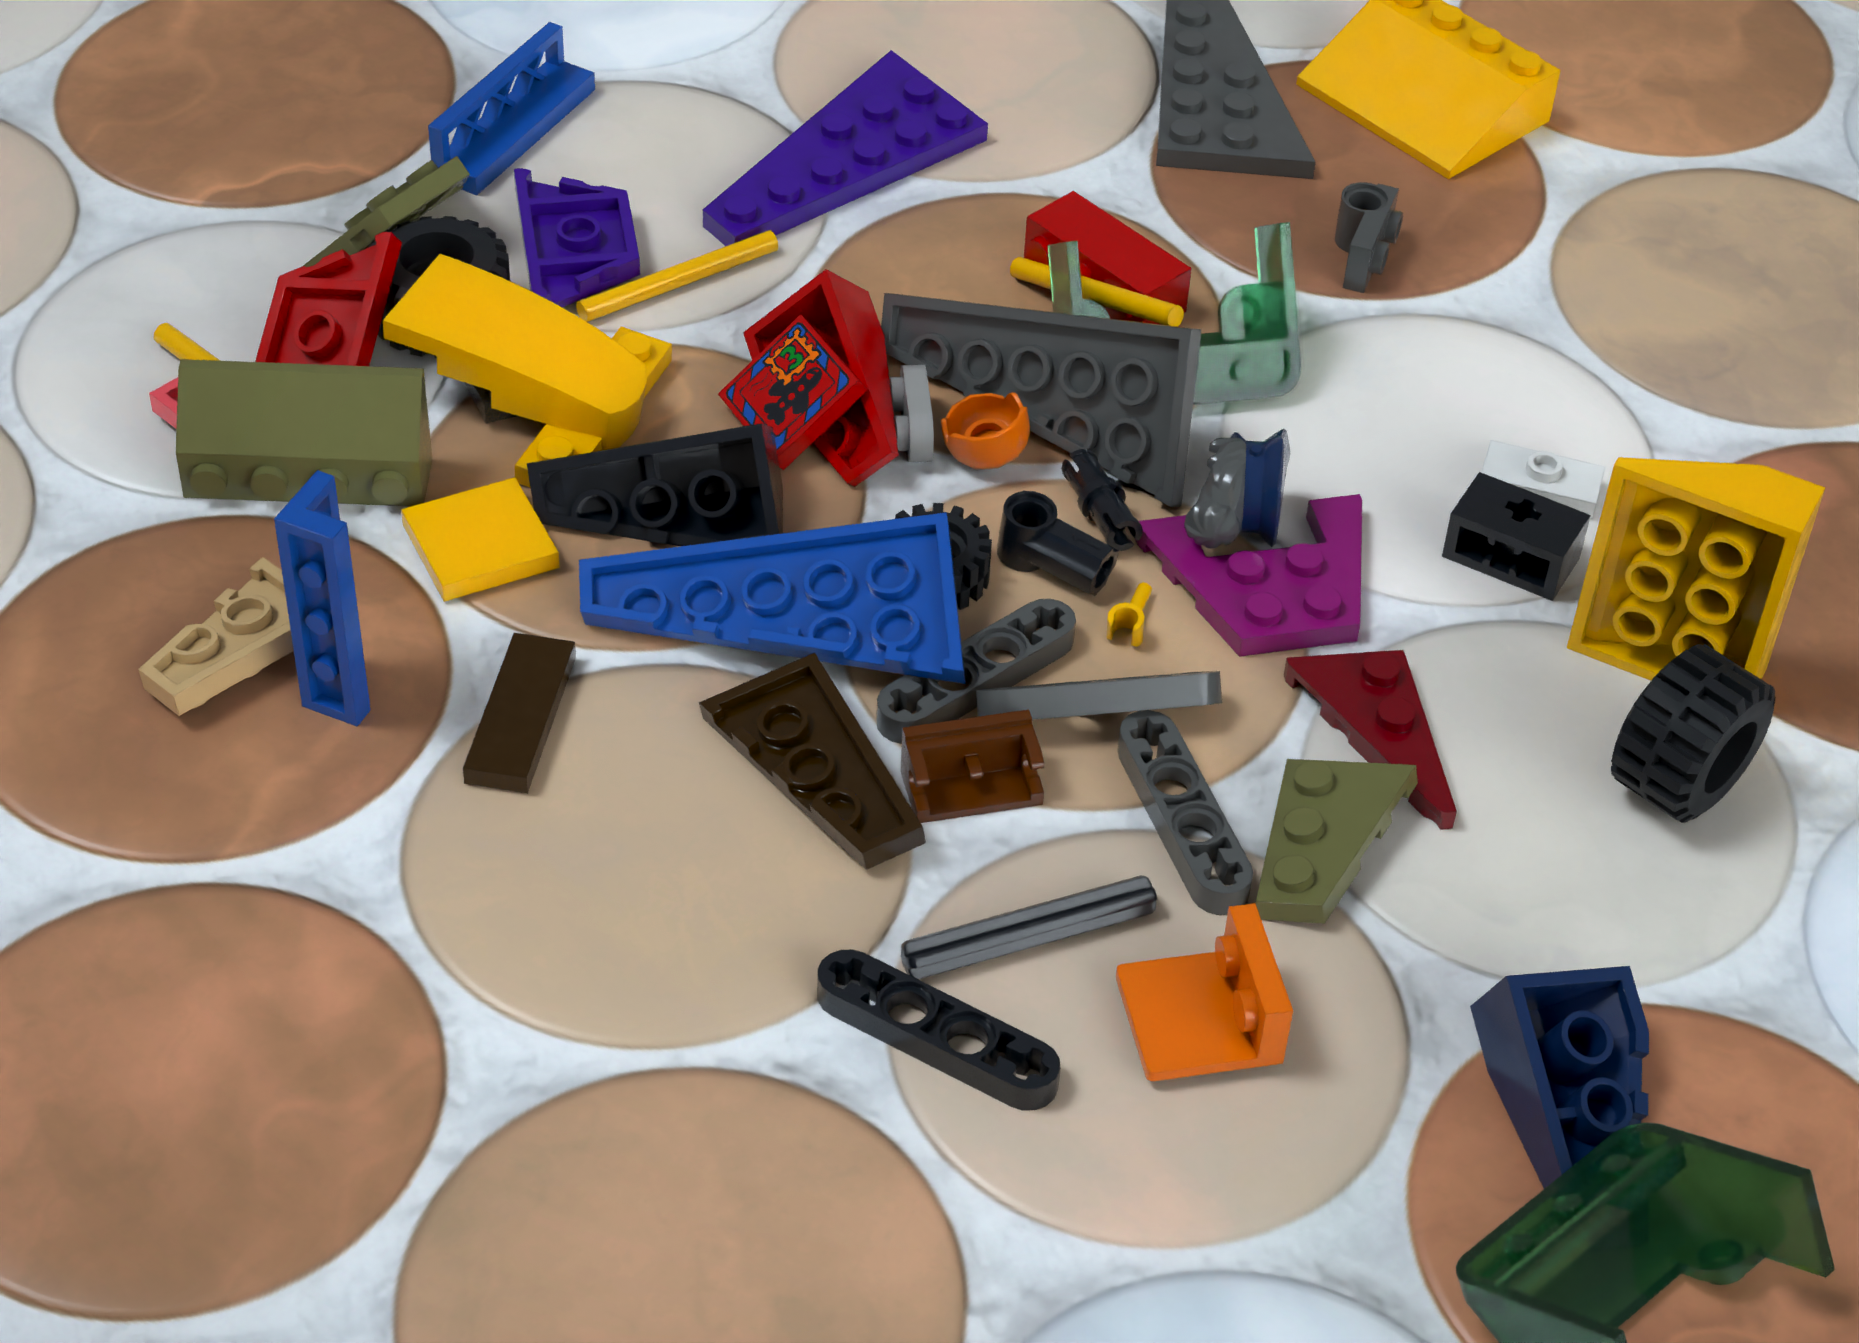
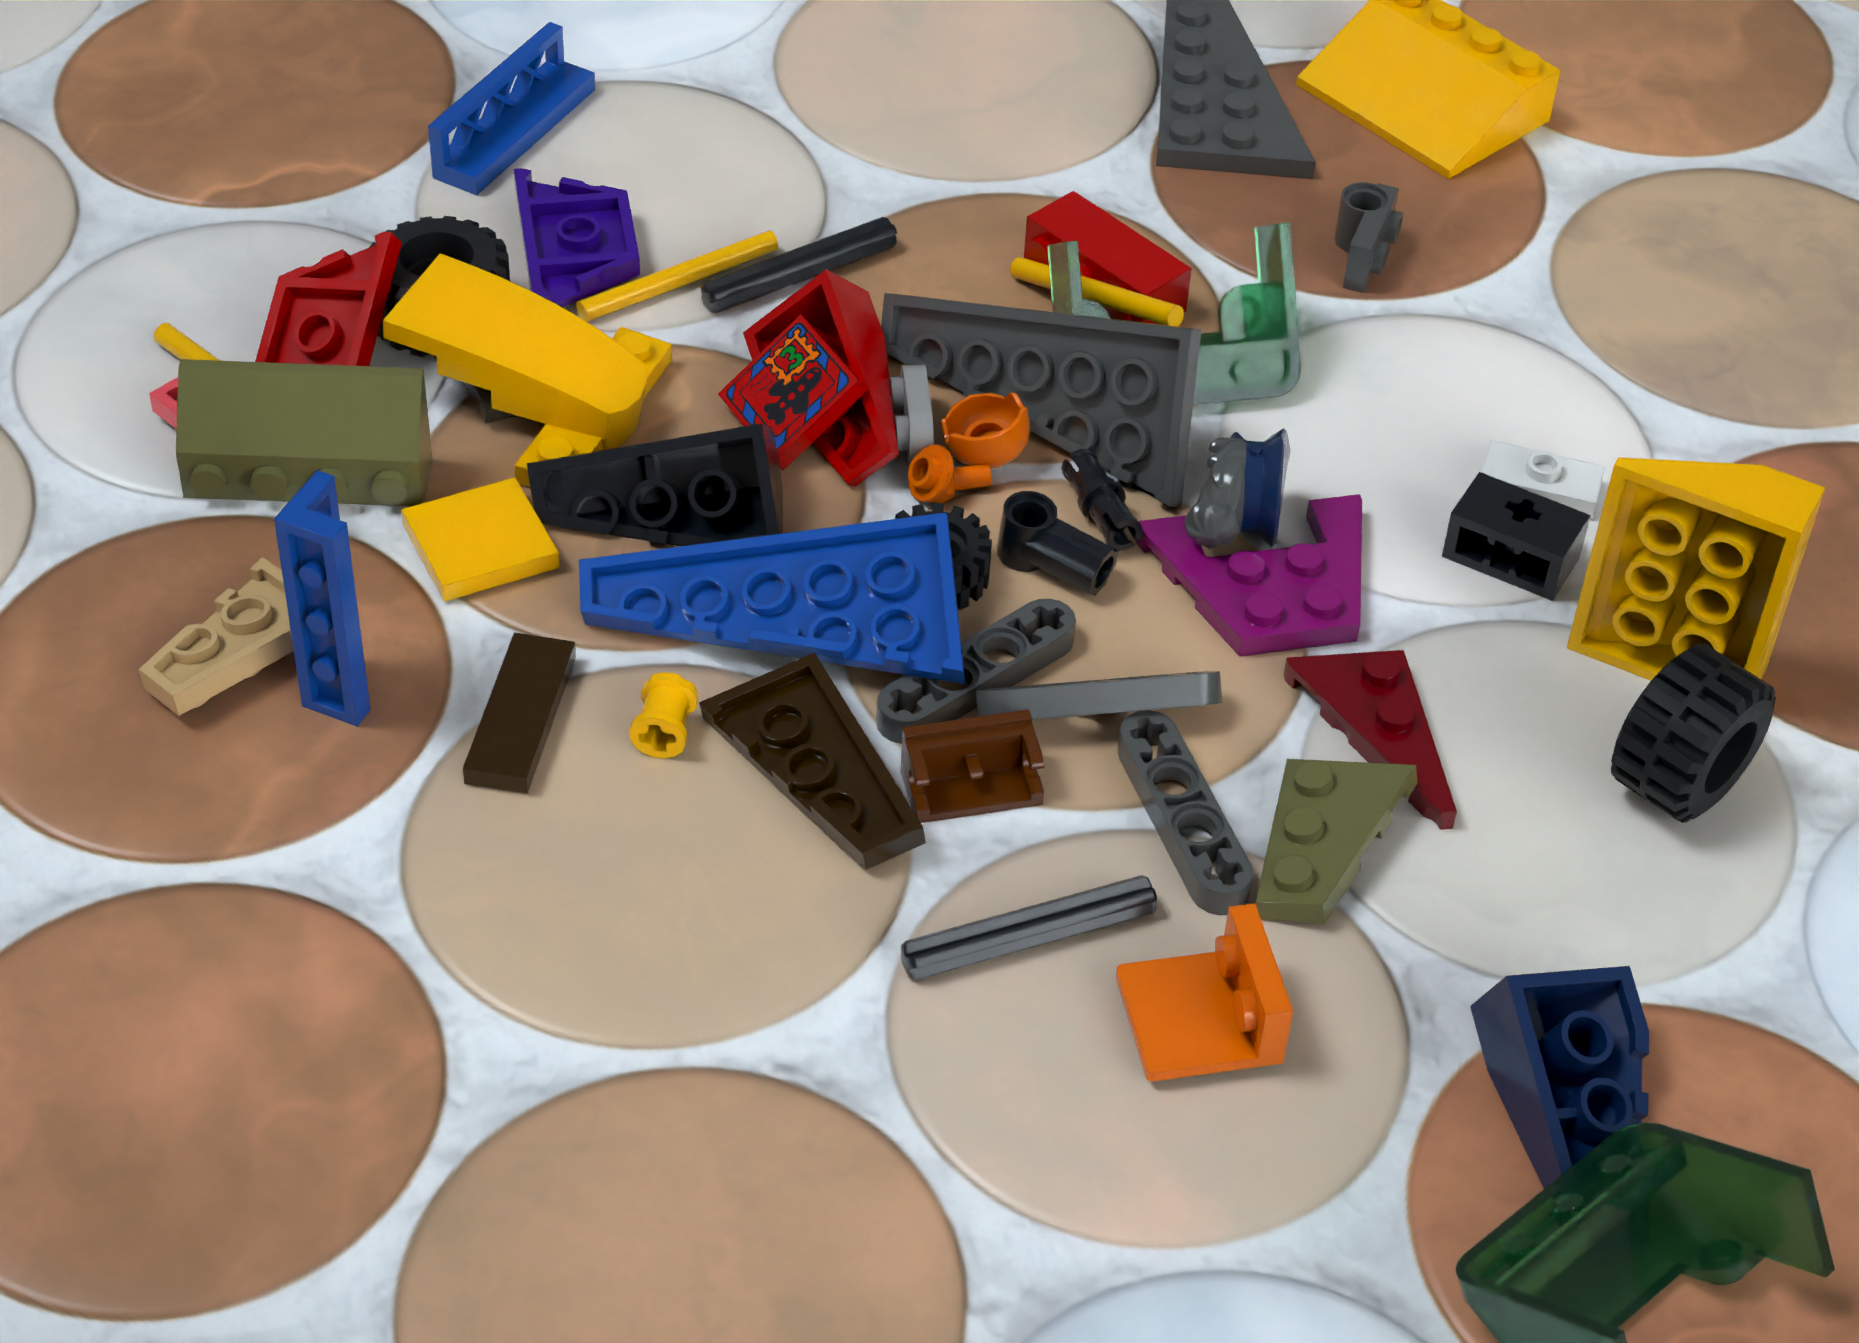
(408, 202): olive wing -> none
(660, 726): none -> yellow bush
(798, 264): none -> black axle
(859, 142): dark purple wing -> none
(935, 480): none -> orange plate
(944, 1019): black beam -> none
(1130, 615): yellow hand -> none

